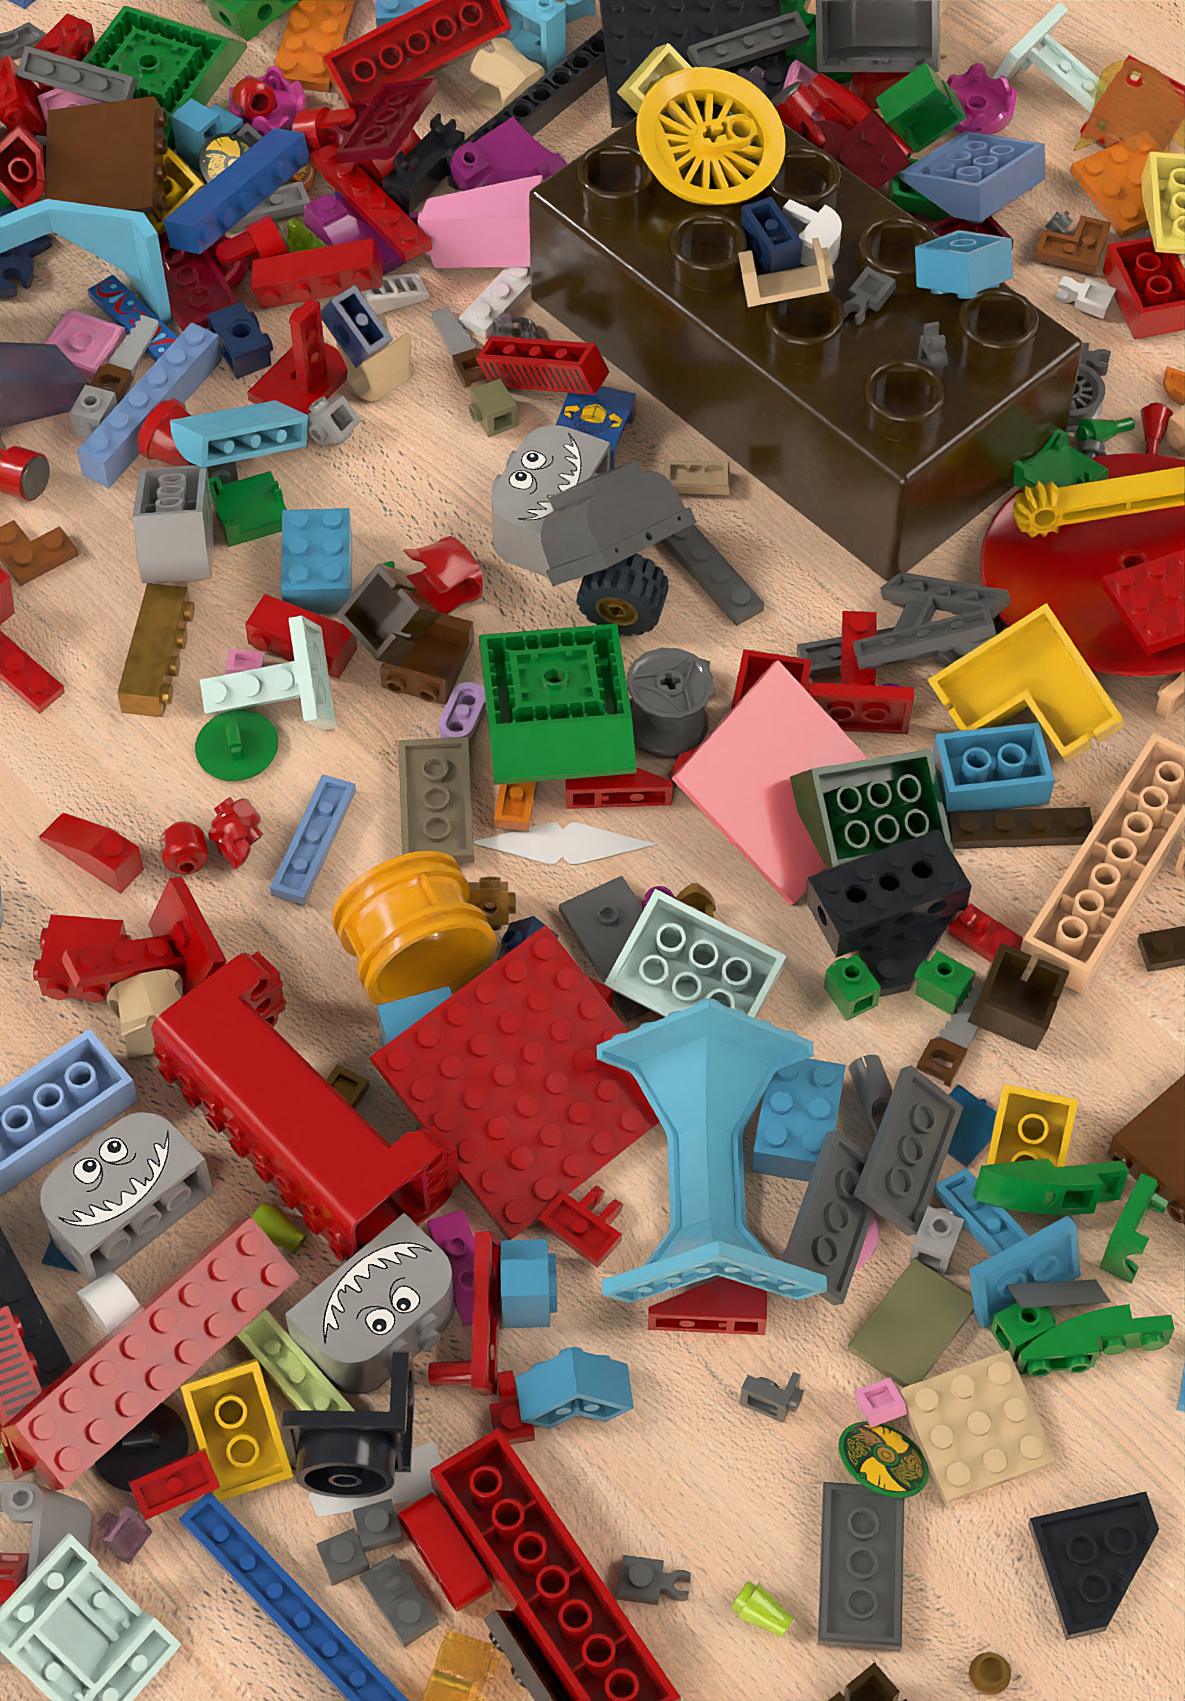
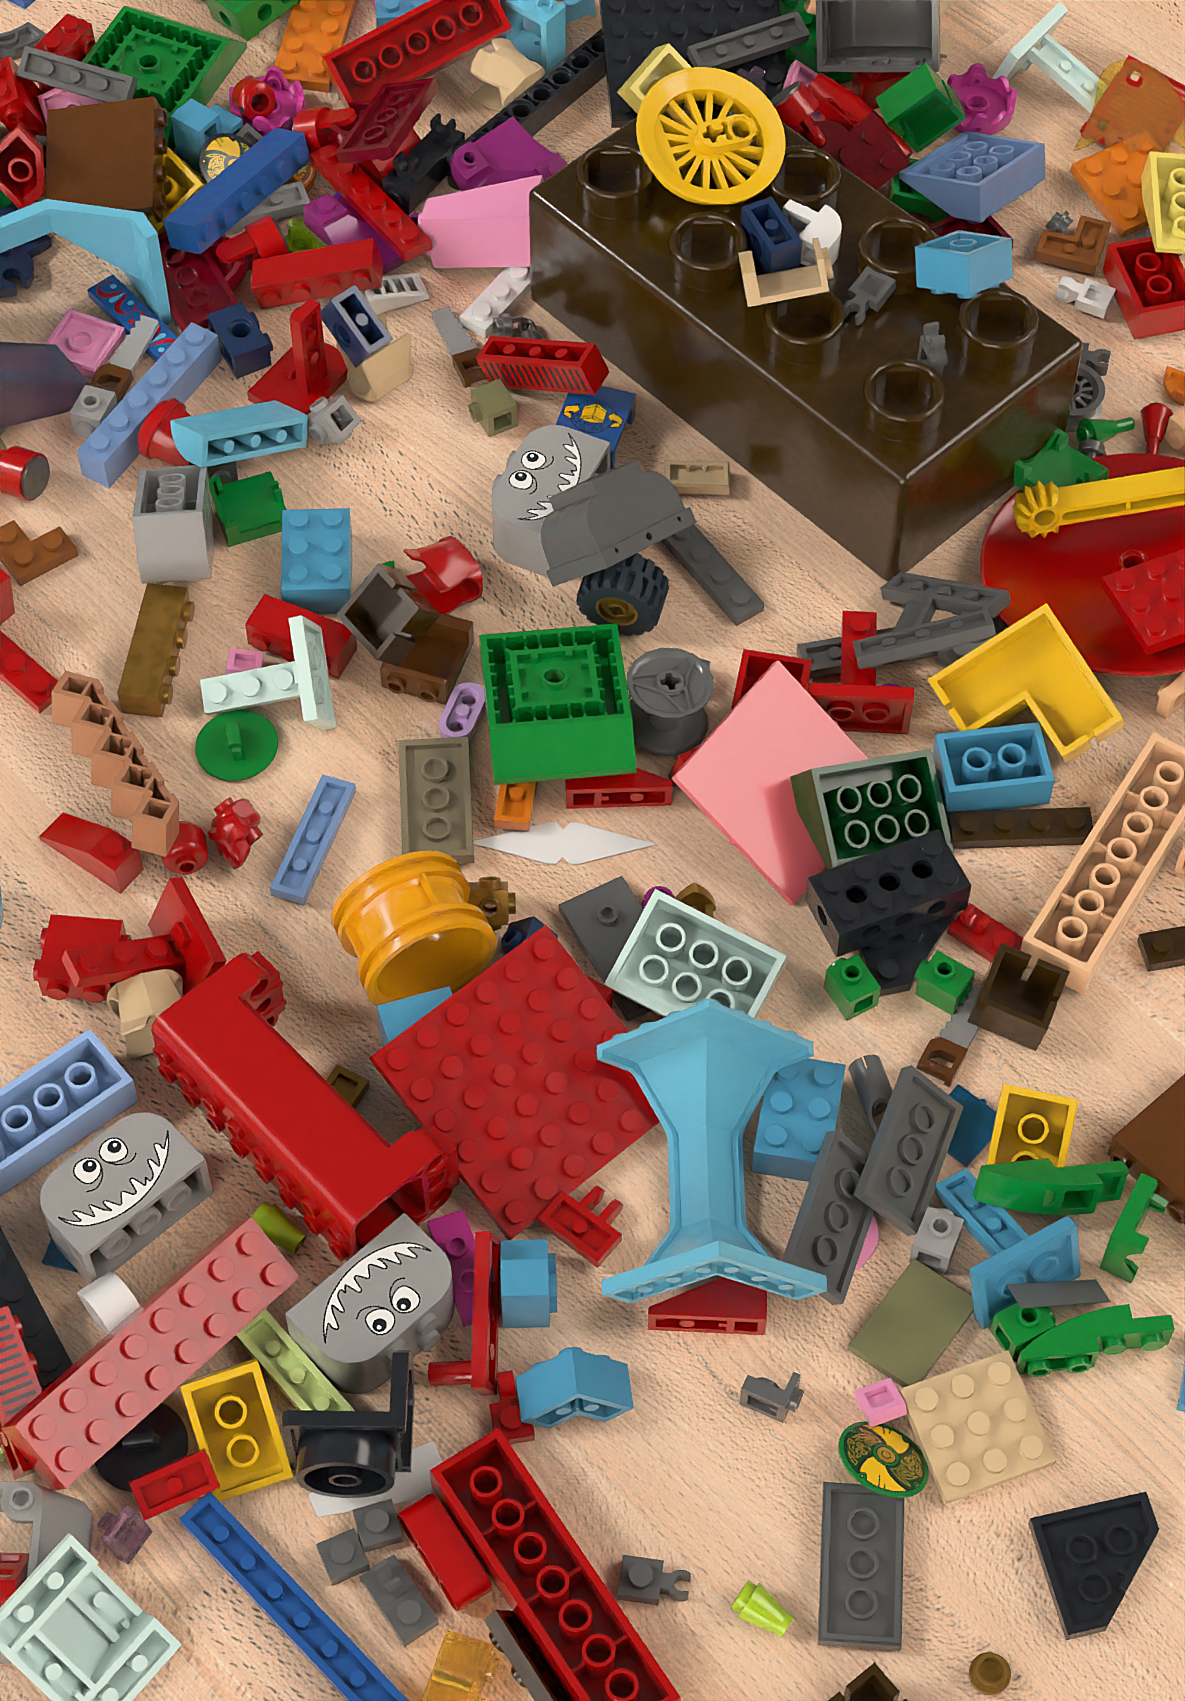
(117, 762): none -> nougat brick

